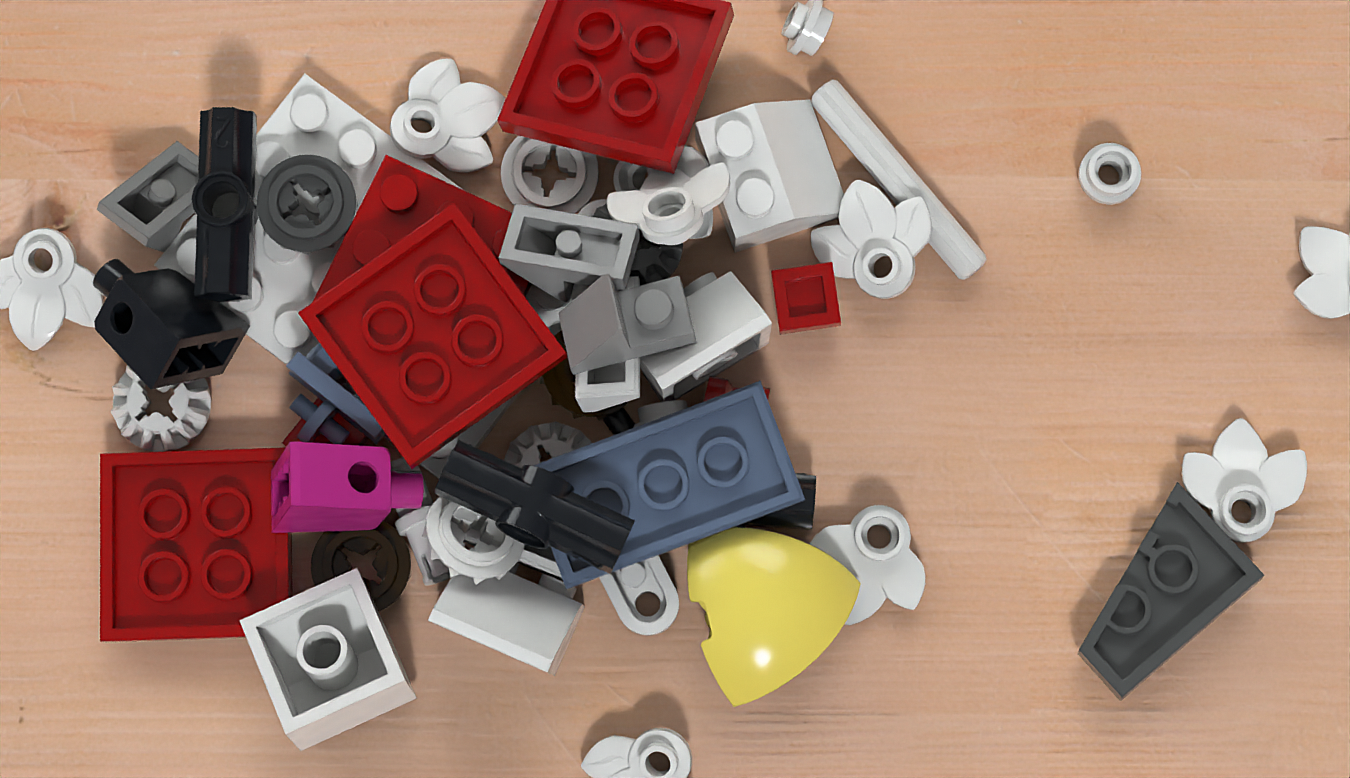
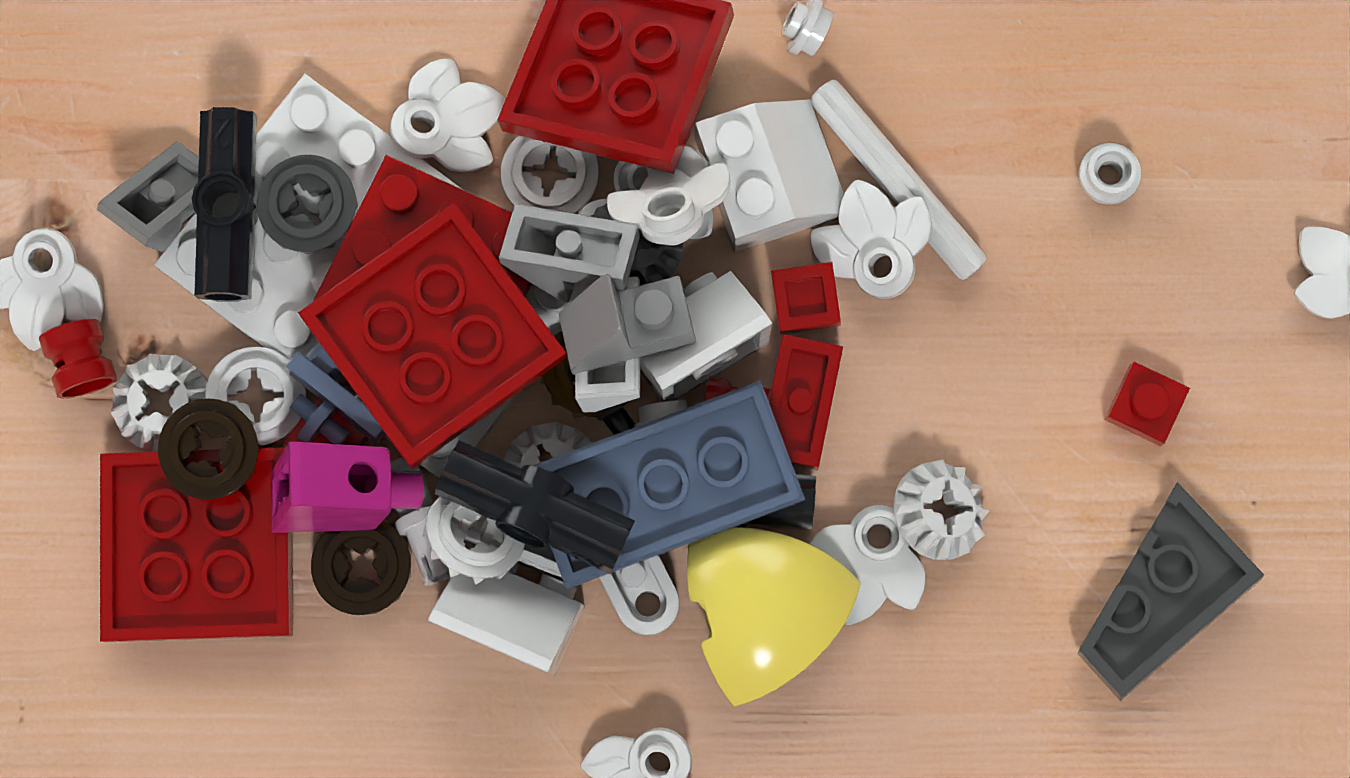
(78, 358): none -> red wheel
(163, 327): black torso -> none
(181, 440): none -> dark brown gear
(232, 377): none -> white gear
(327, 660): white slope -> none
(804, 396): none -> red plate
(926, 529): none -> white gear
(1147, 403): none -> red plate
(1244, 473): white plate -> none

